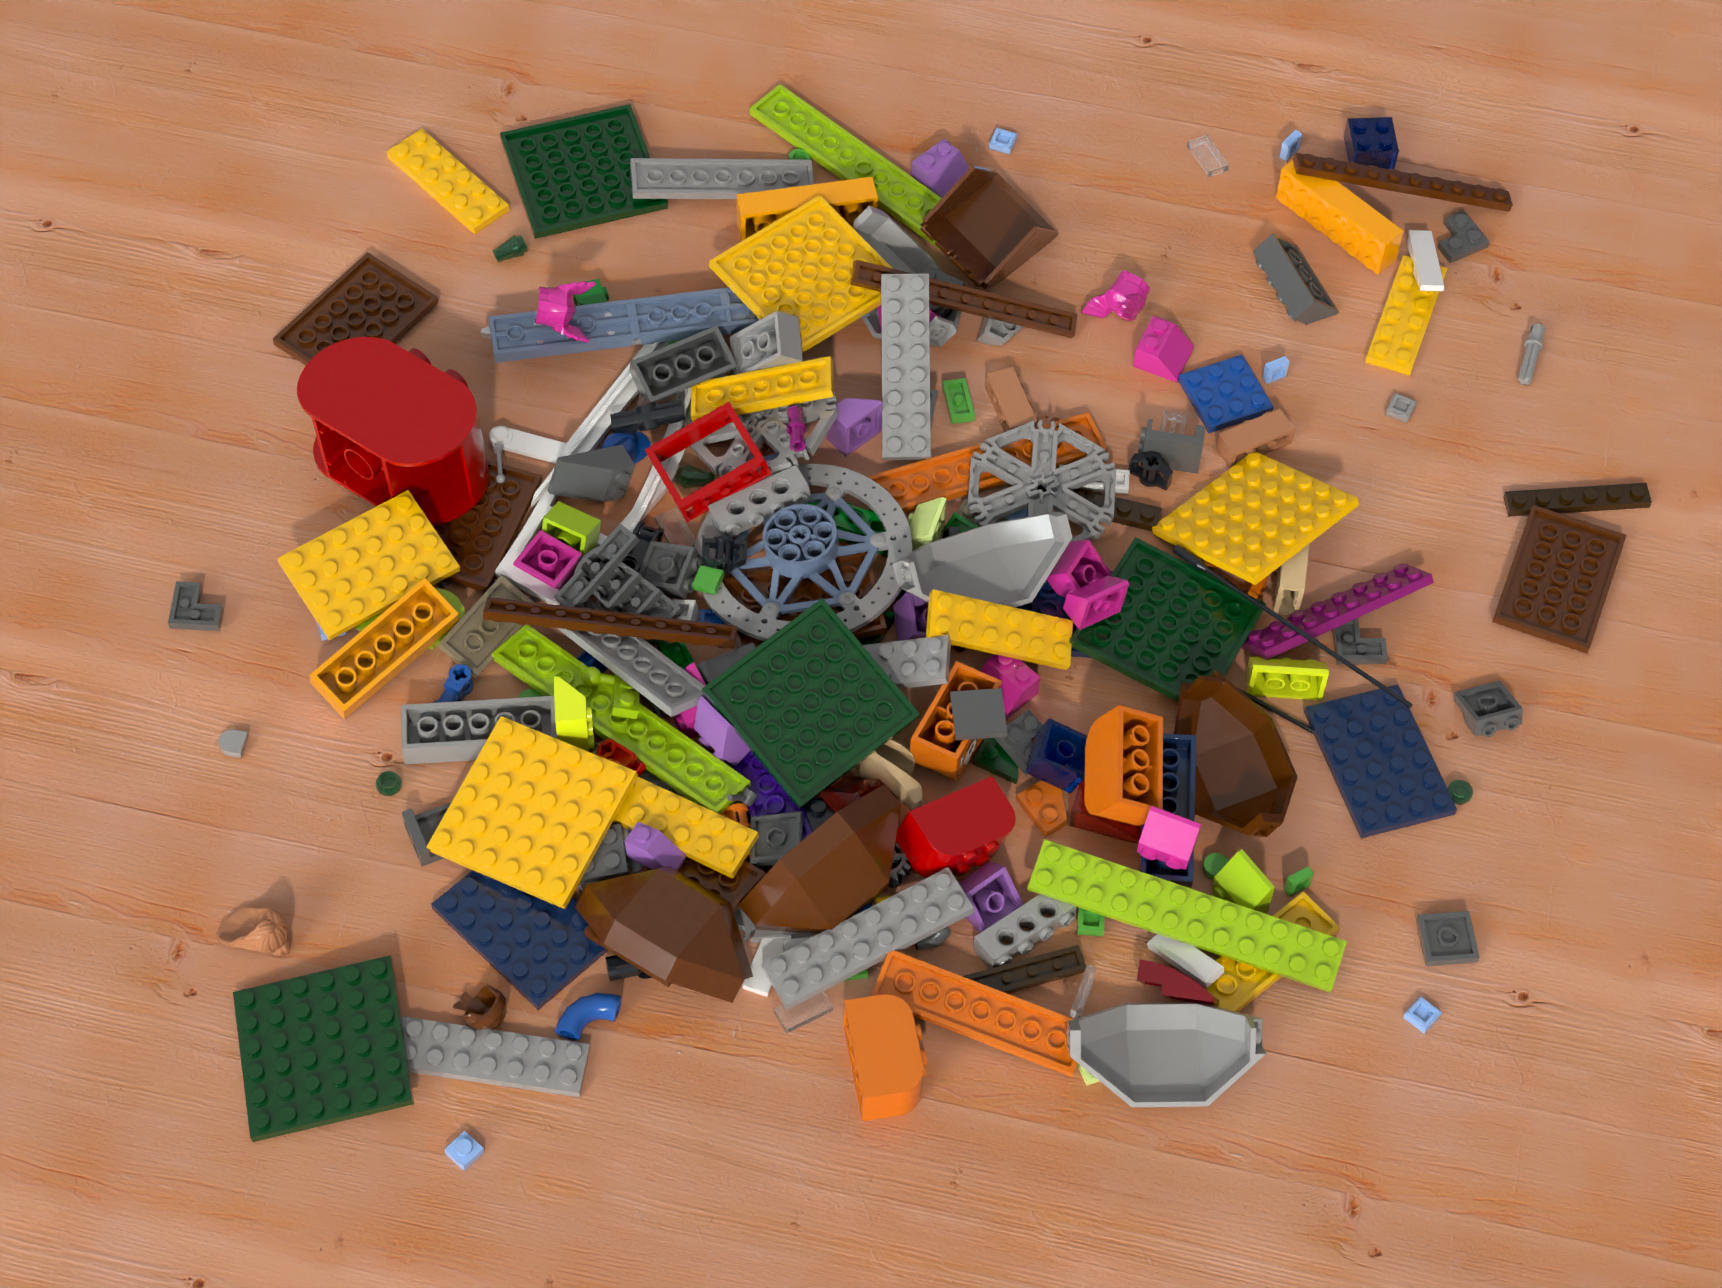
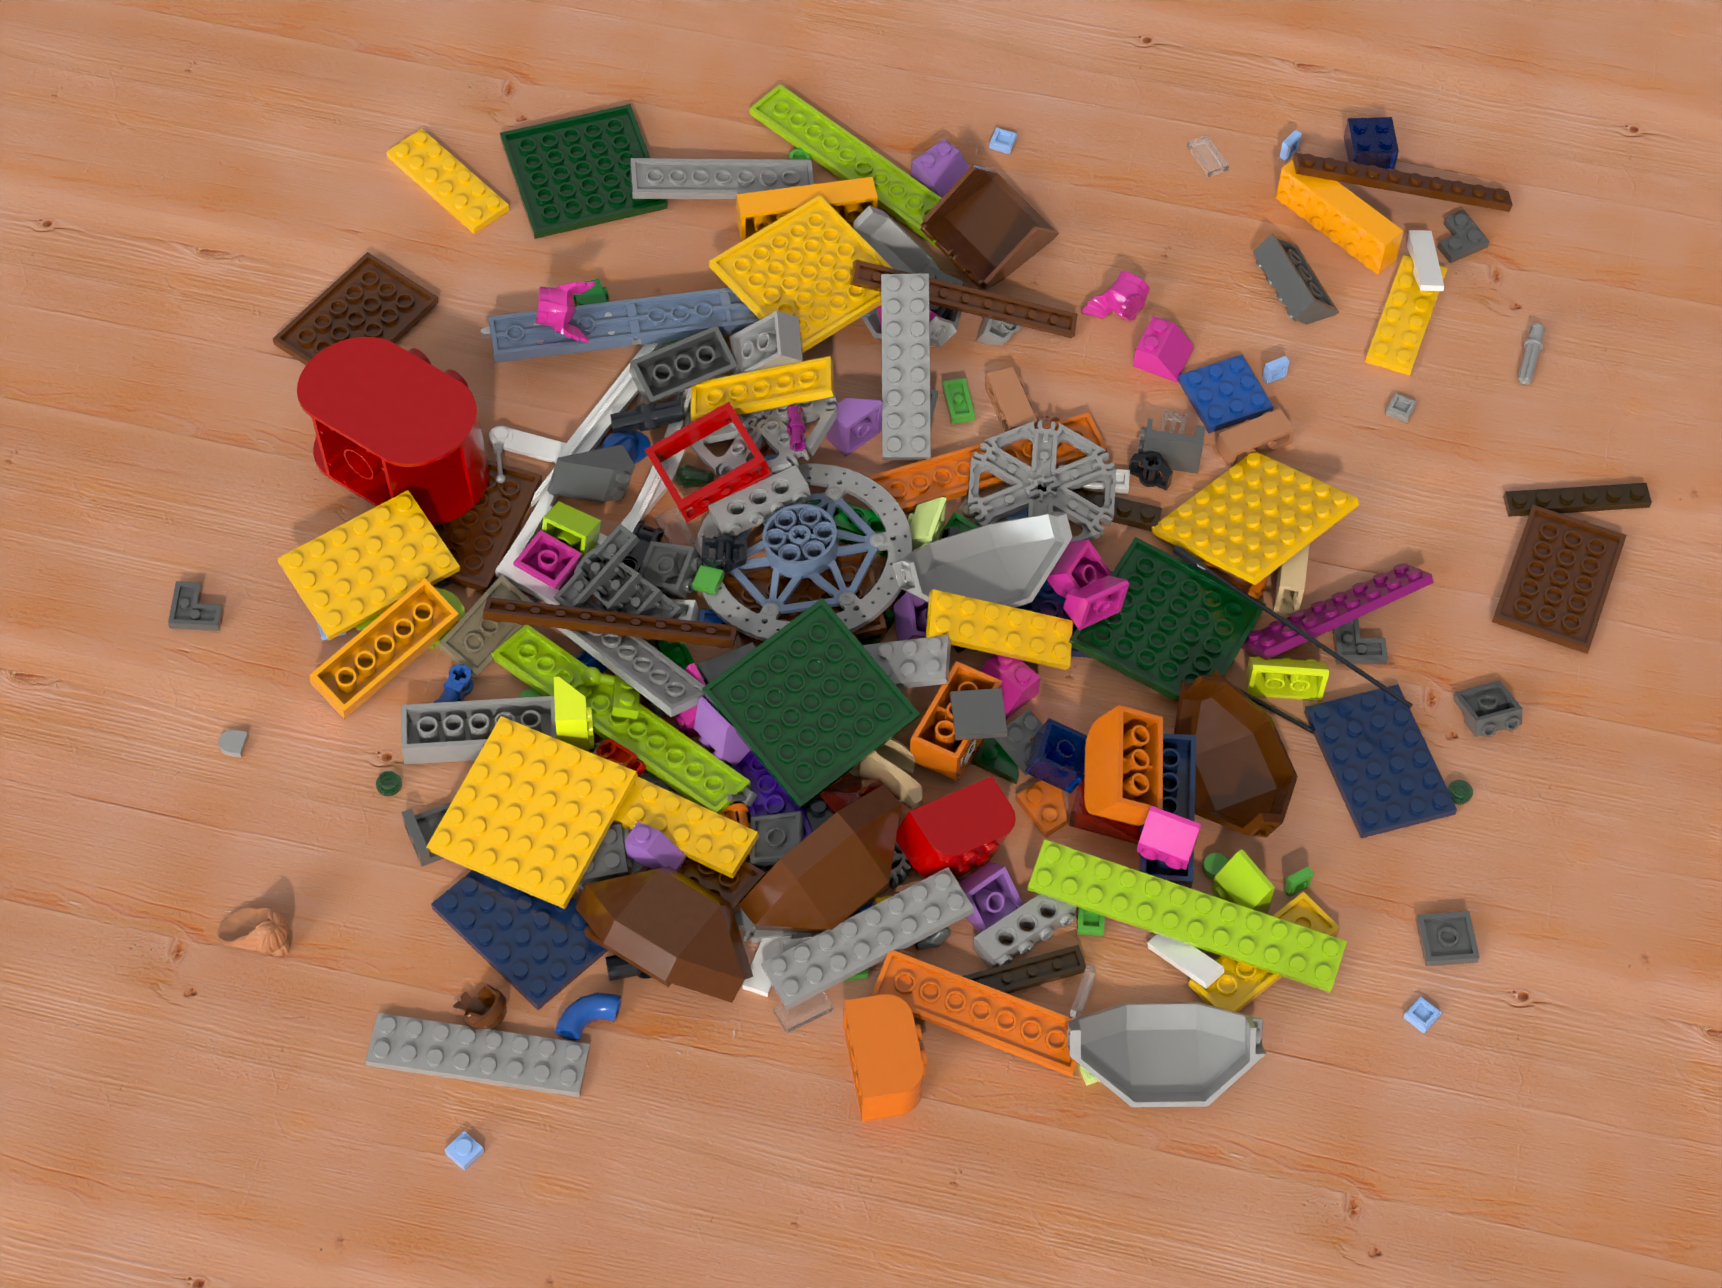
(322, 1048): dark green plate -> none
(511, 248): clear green cone -> none
(1173, 983): dark red slope -> none

